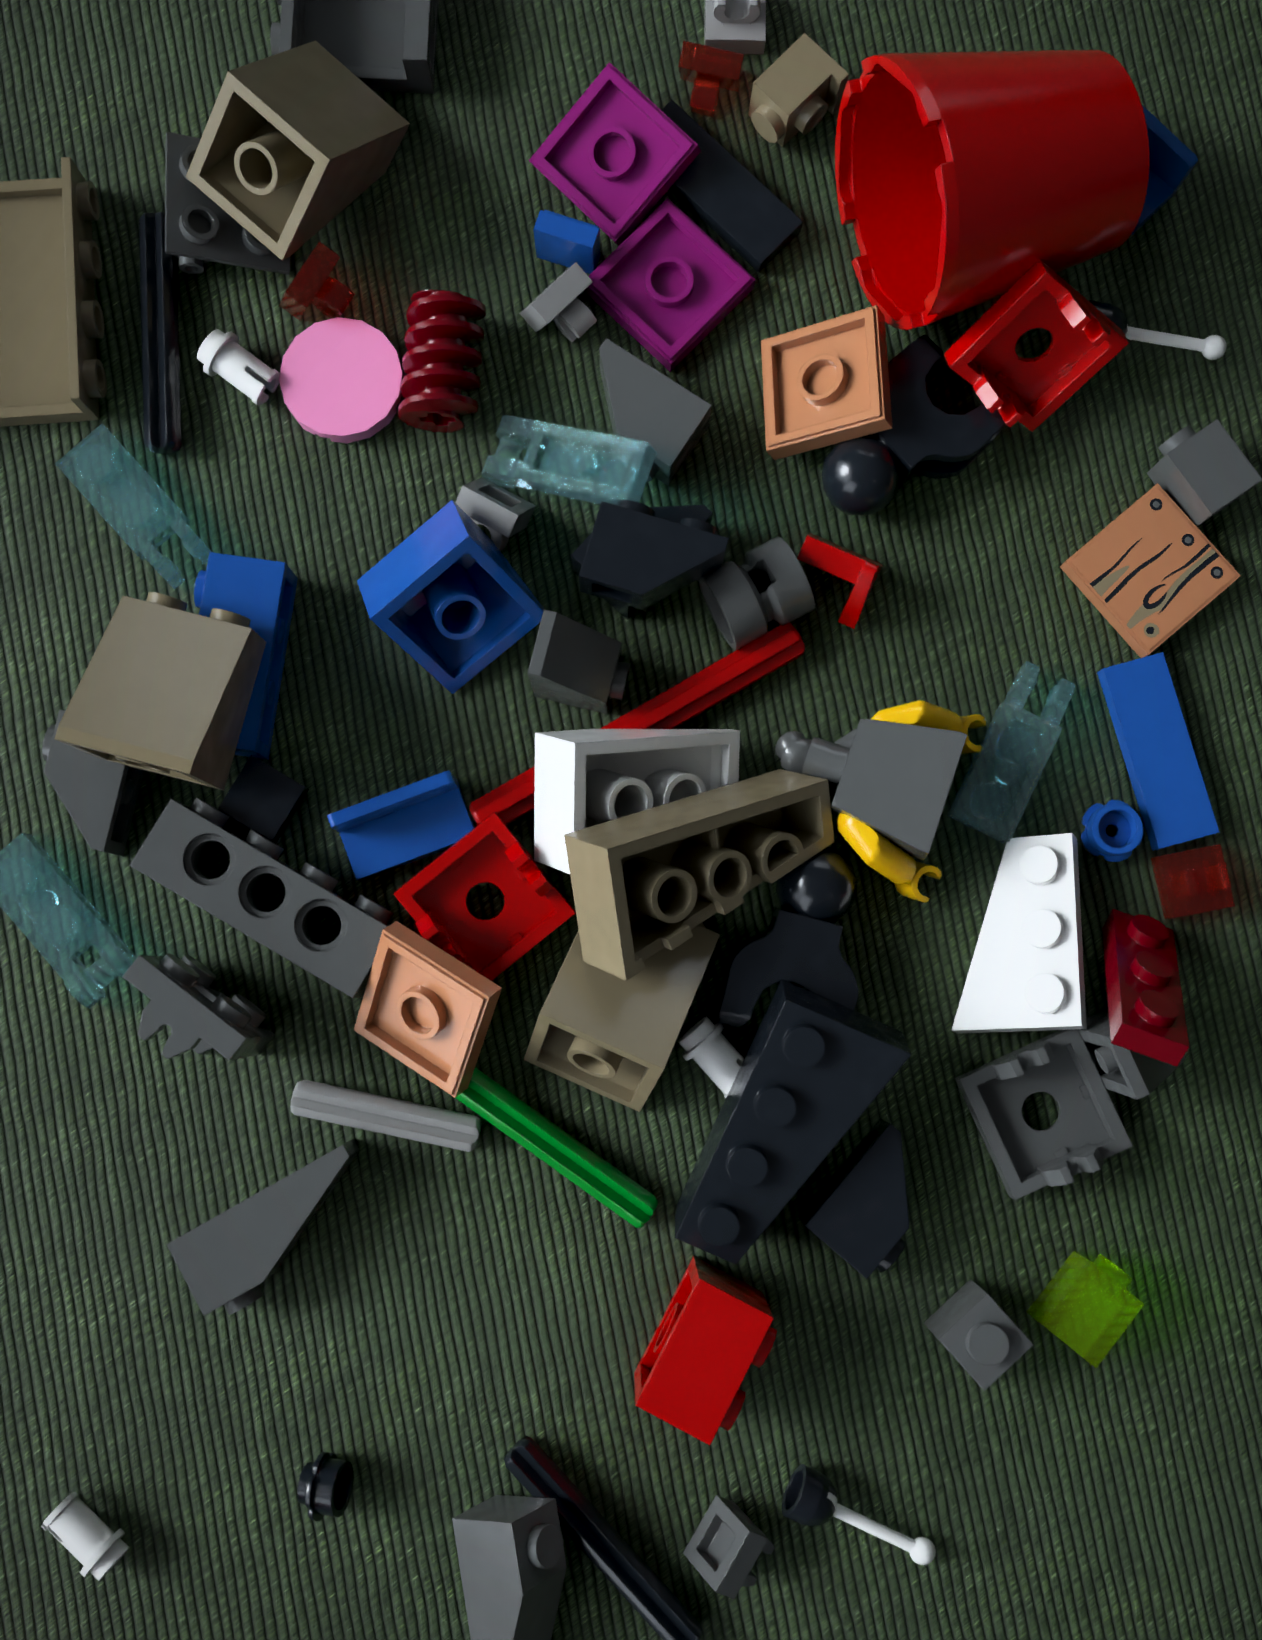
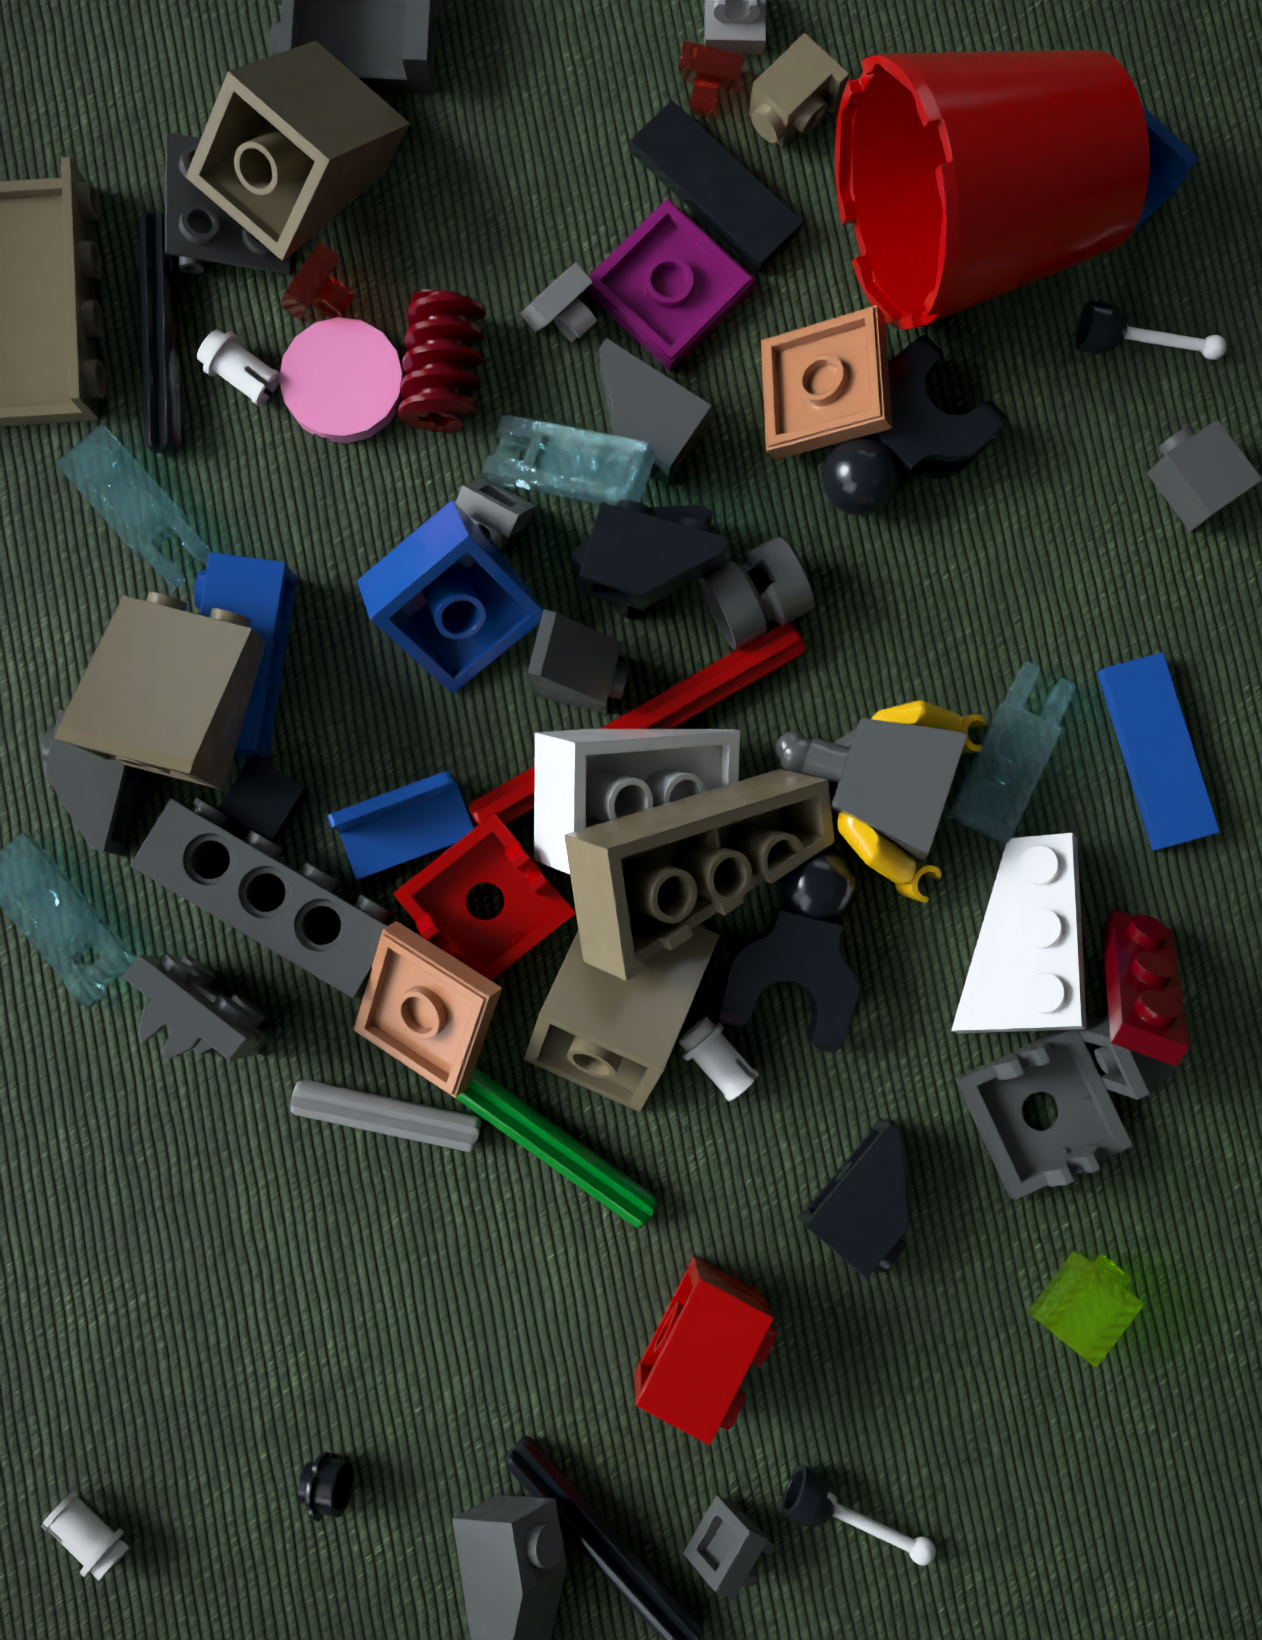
(250, 1241): dark grey slope -> none
(567, 241): blue tile -> none
(615, 154): magenta tile -> none
(787, 1109): black wedge -> none
(845, 565): red tile -> none
(978, 1334): dark grey brick -> none
(1035, 387): red piece -> none
(1128, 830): blue plate -> none
(1150, 571): nougat tile -> none
(1192, 881): clear red tile -> none

